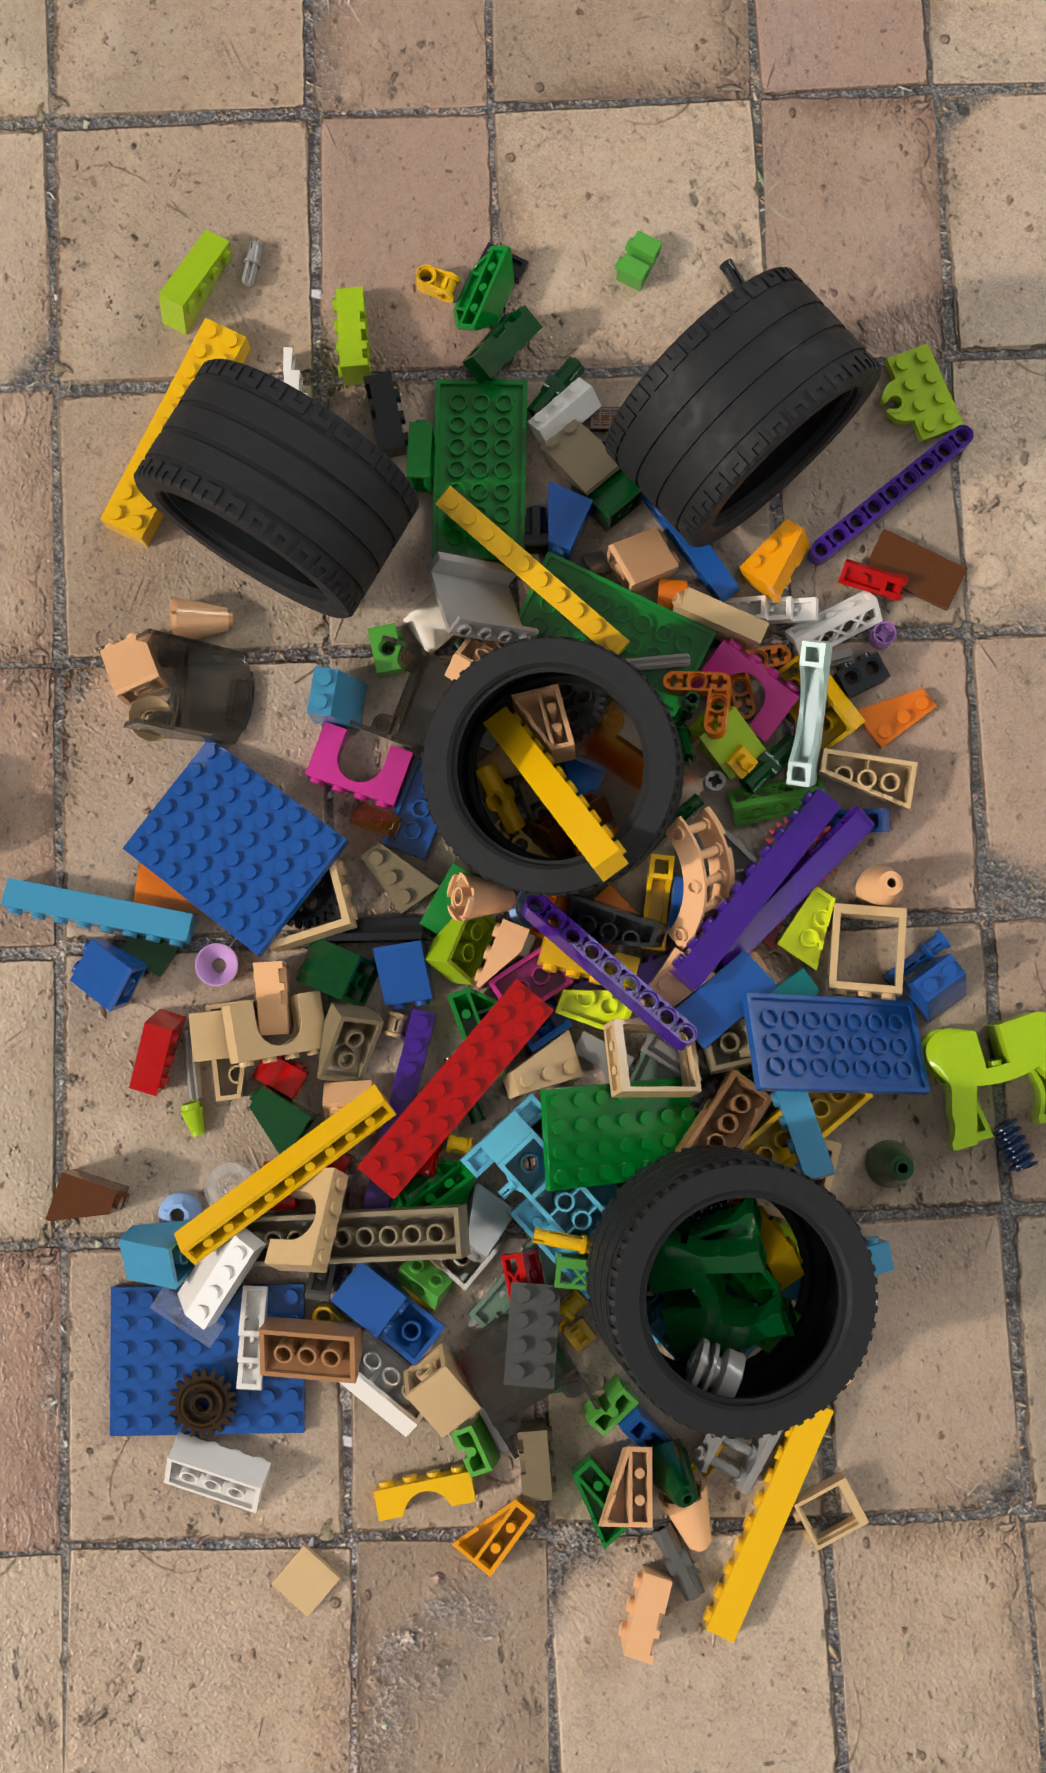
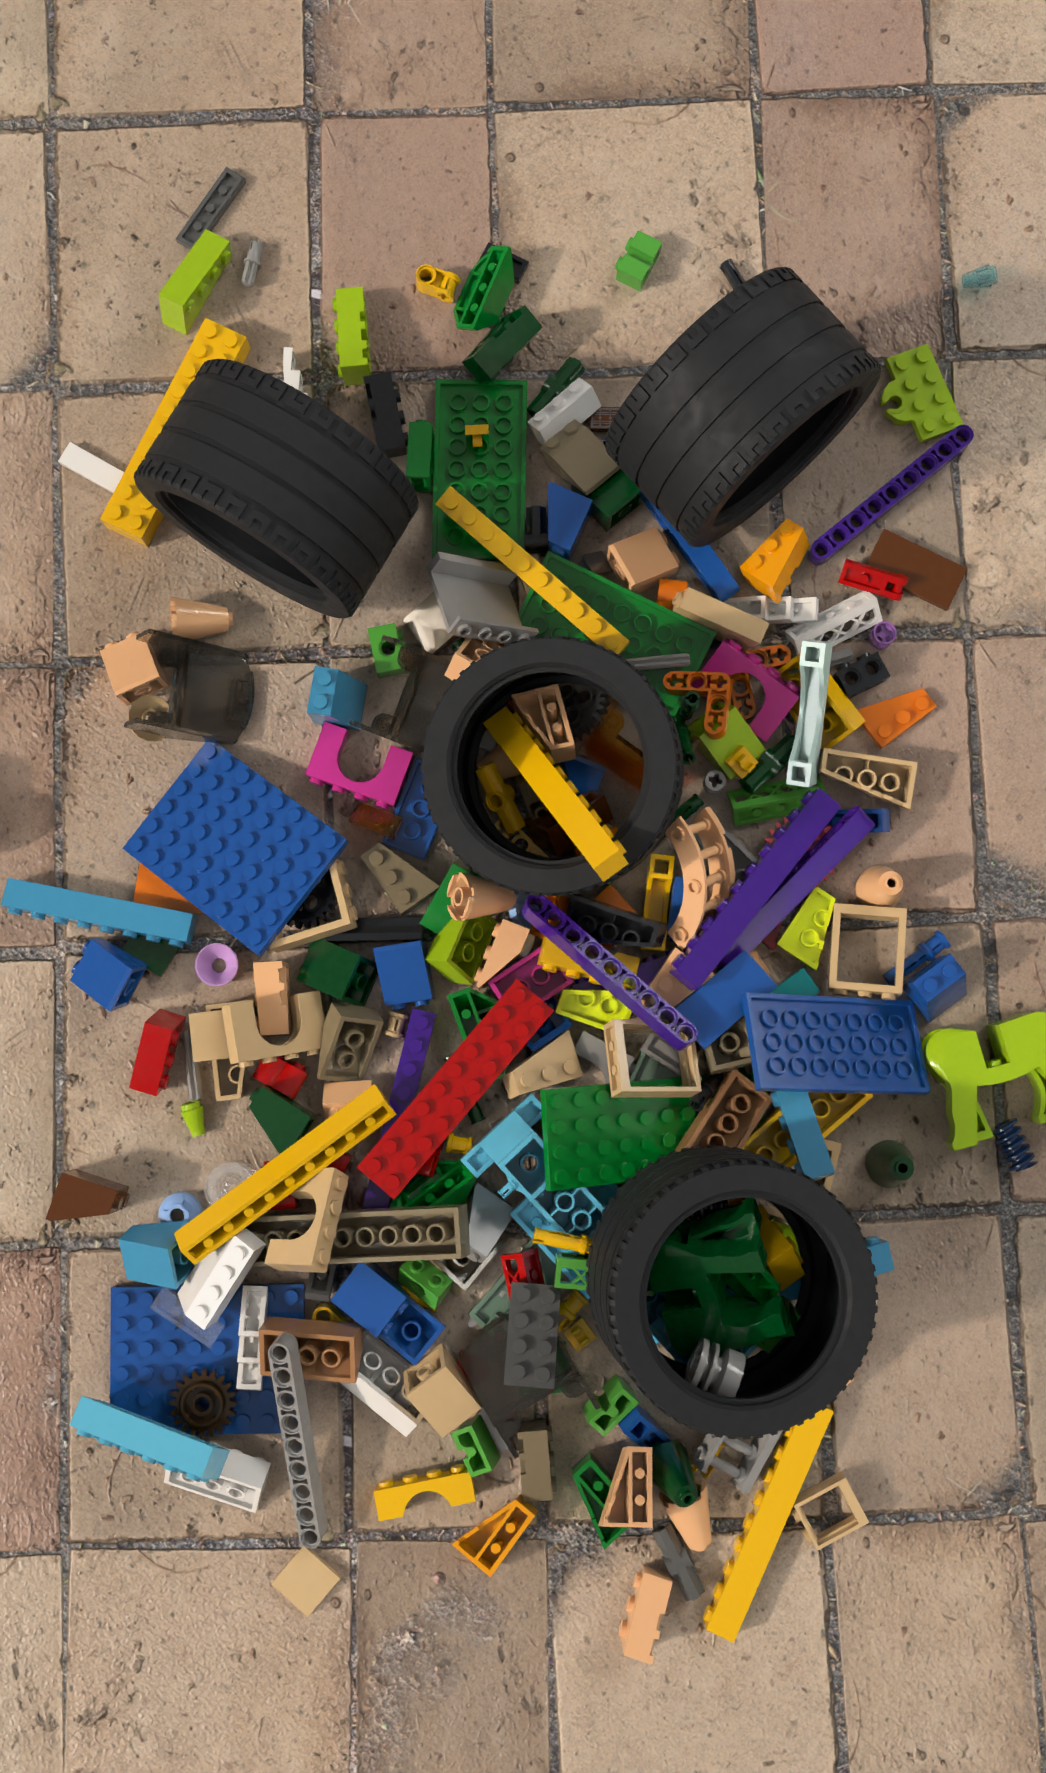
(91, 467): none -> white tile
(149, 1440): none -> medium azure brick
(211, 207): none -> dark grey tile
(312, 1521): none -> light grey beam
(477, 432): none -> yellow tile
(981, 277): none -> clear light blue cone

